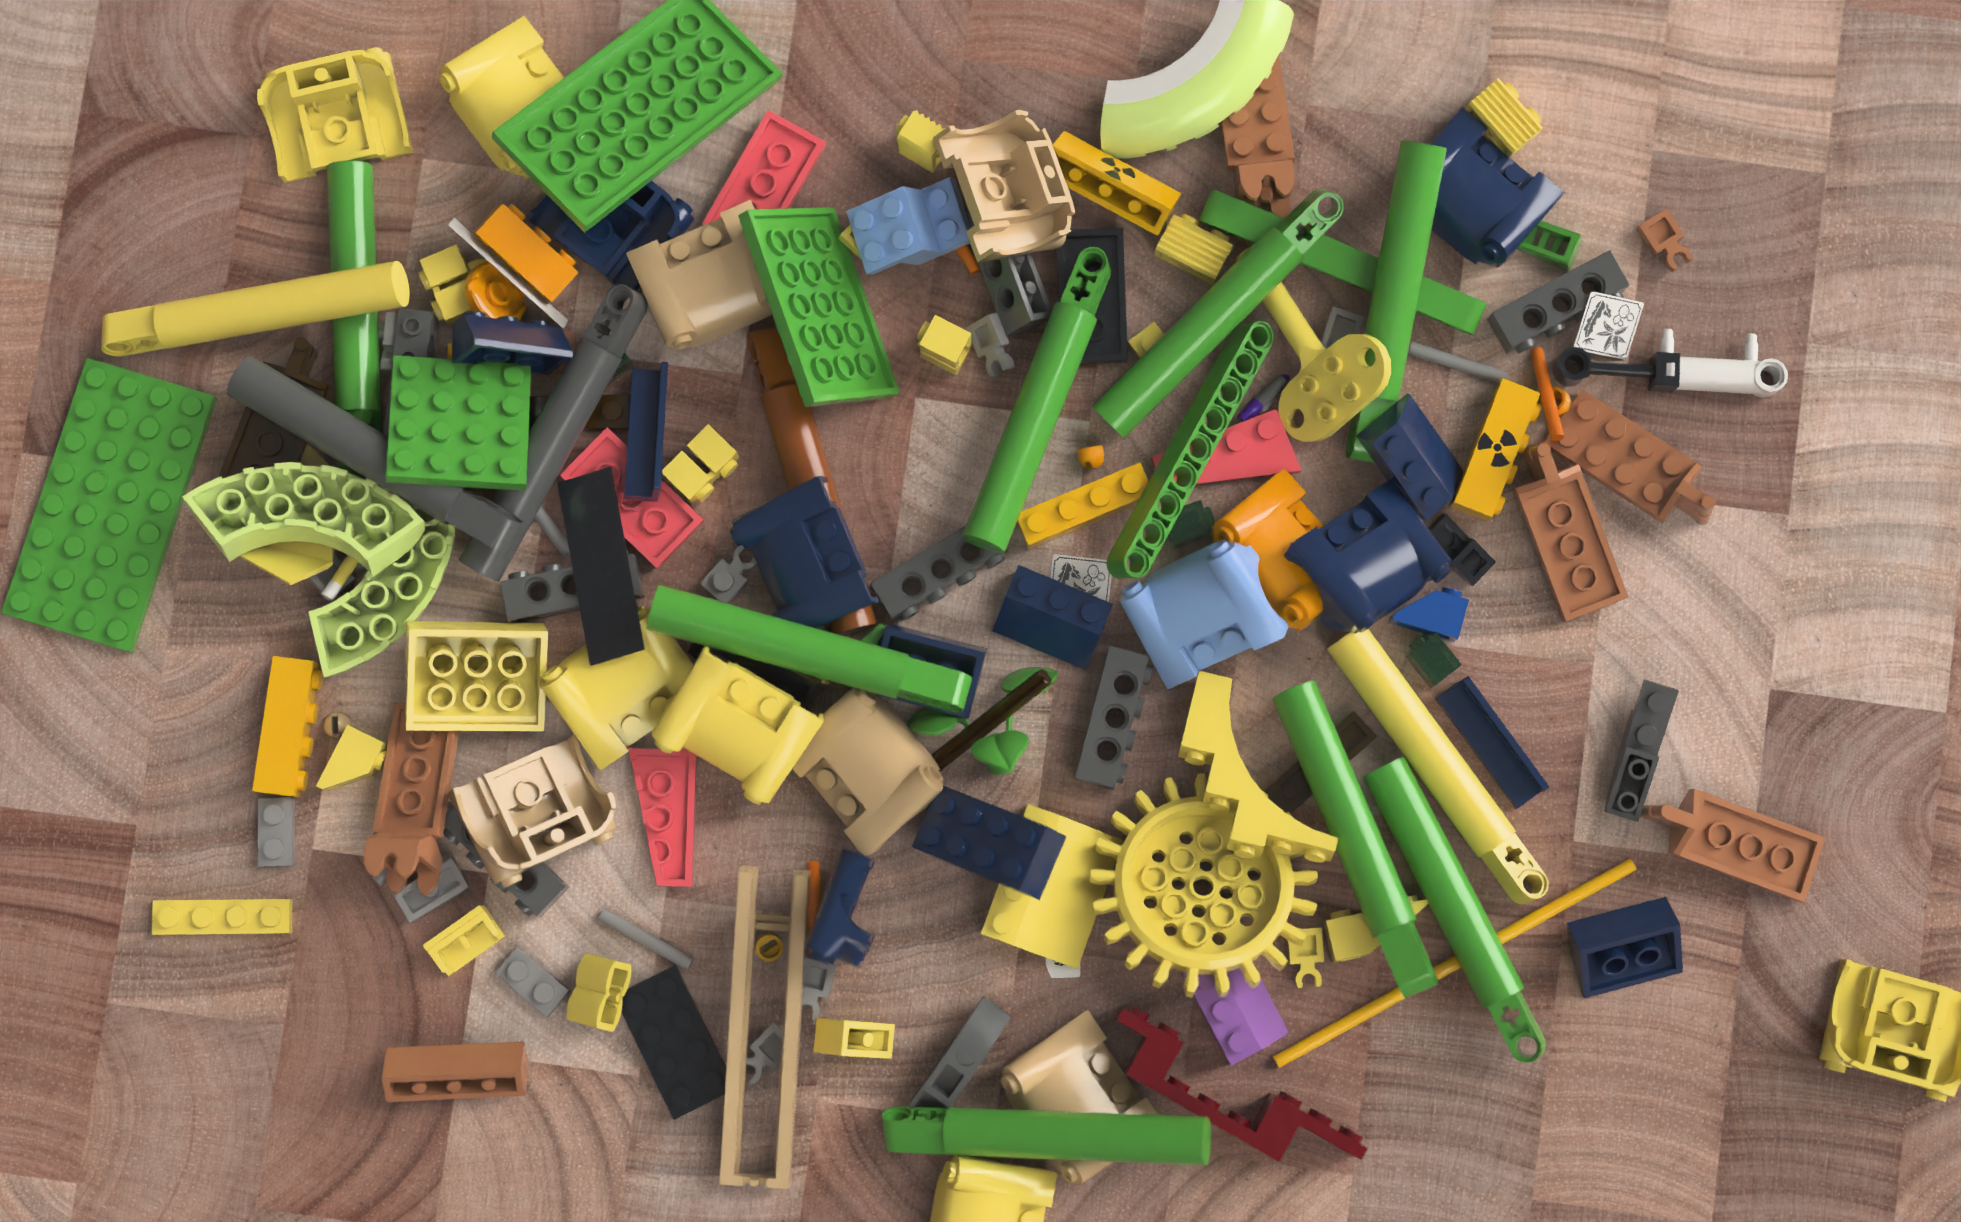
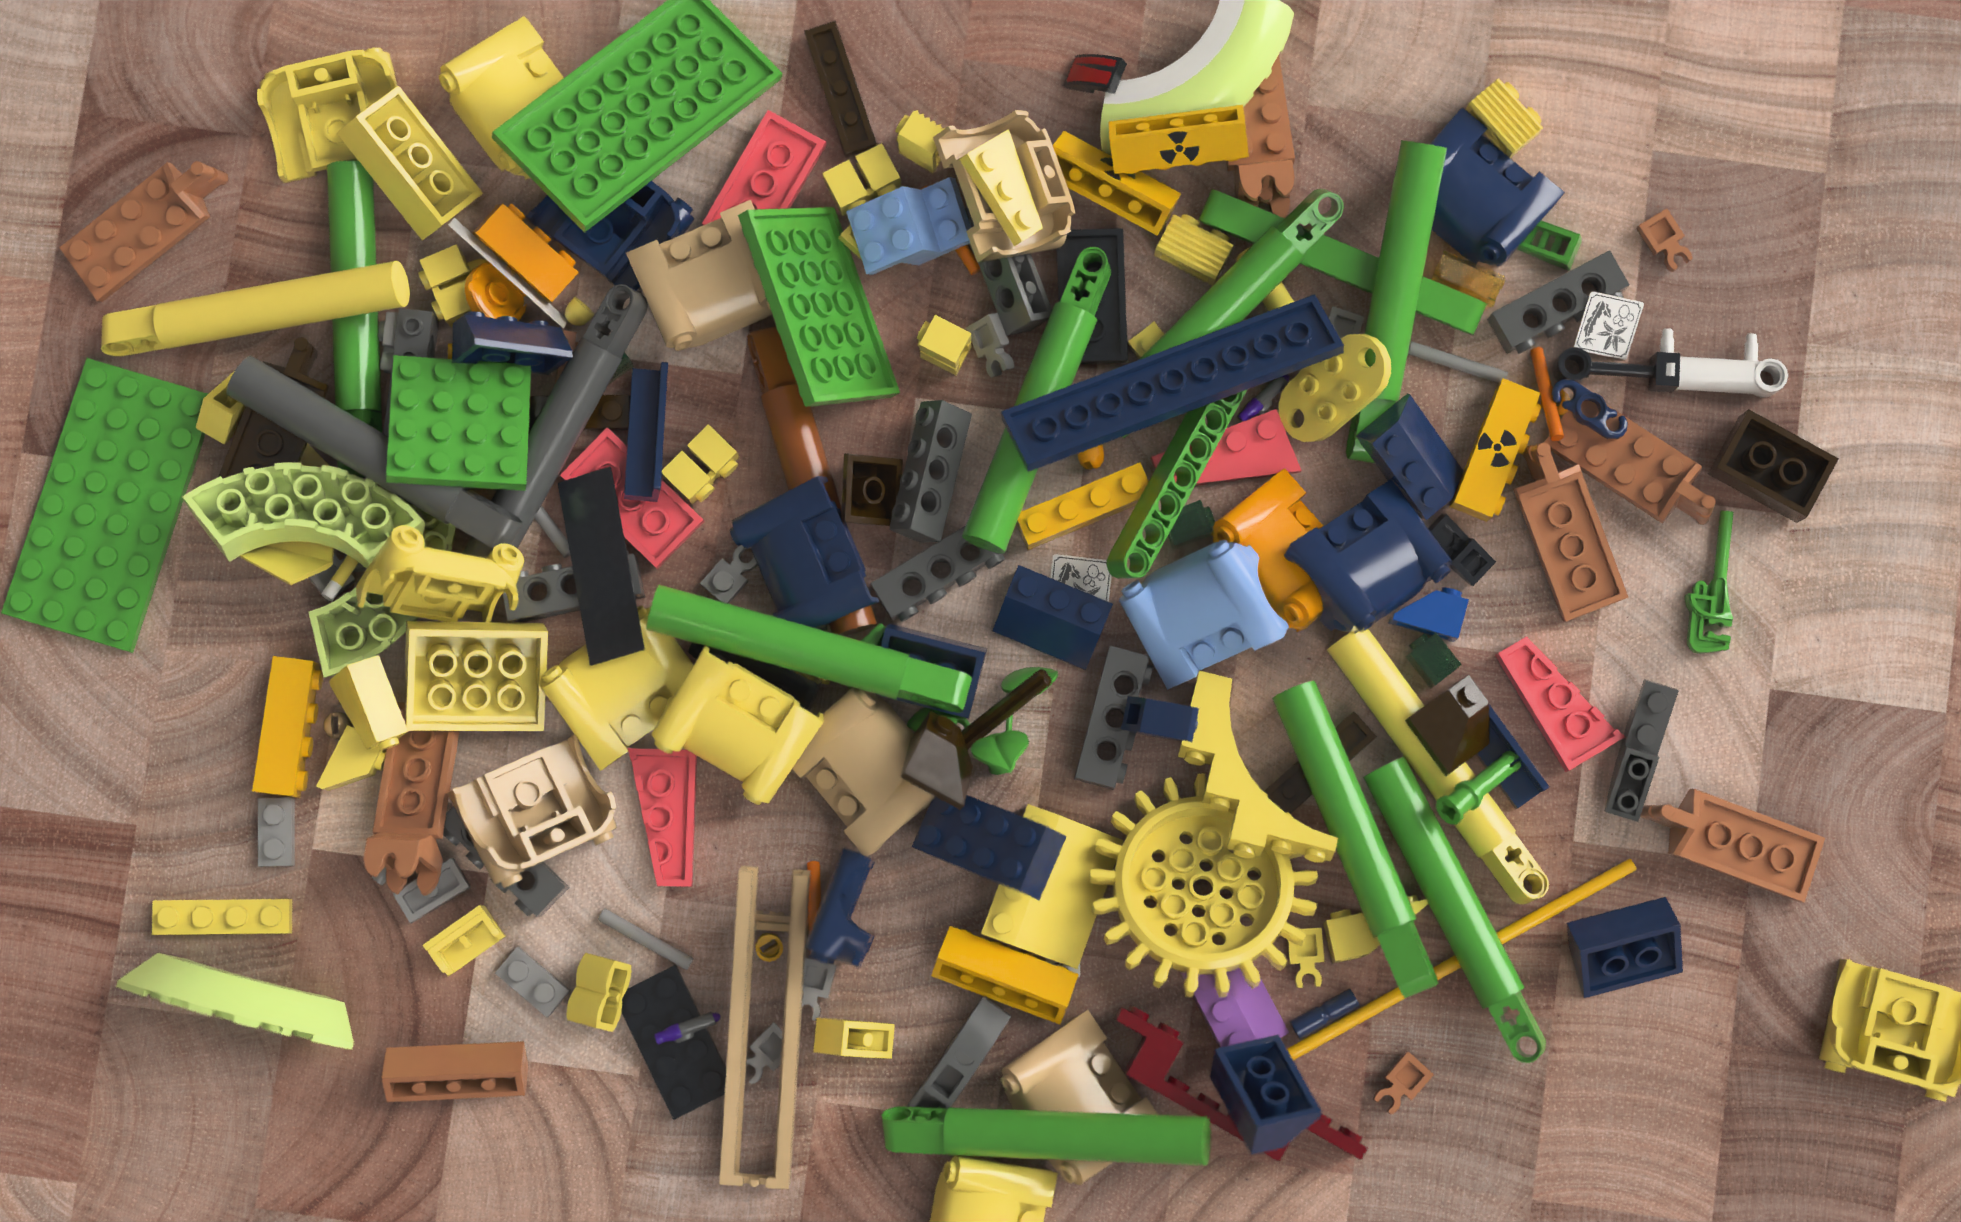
(141, 226): none -> nougat hinge
(220, 414): none -> light yellow slope
(241, 999): none -> yellowish green brick
(370, 703): none -> light yellow slope
(409, 162): none -> light yellow slope
(437, 581): none -> light yellow piece
(578, 313): none -> light yellow hinge
(686, 1029): none -> piece
(840, 88): none -> dark brown plate
(869, 489): none -> dark brown slope
(877, 172): none -> light yellow piece
(930, 471): none -> dark grey brick
(939, 760): none -> dark brown slope
(1003, 186): none -> light yellow wing
(1005, 975): none -> yellow brick
(1094, 73): none -> slope
(1160, 719): none -> dark blue slope
(1171, 382): none -> dark blue plate
(1178, 139): none -> yellow brick
(1263, 1092): none -> dark blue slope
(1321, 1015): none -> dark blue piece
(1406, 1079): none -> nougat plate
(1453, 725): none -> dark brown slope
(1468, 278): none -> clear yellow hinge
(1469, 794): none -> bright green pin
(1561, 713): none -> coral wing
(1597, 423): none -> dark blue piece
(1712, 601): none -> bright green piece
(1773, 466): none -> dark brown brick

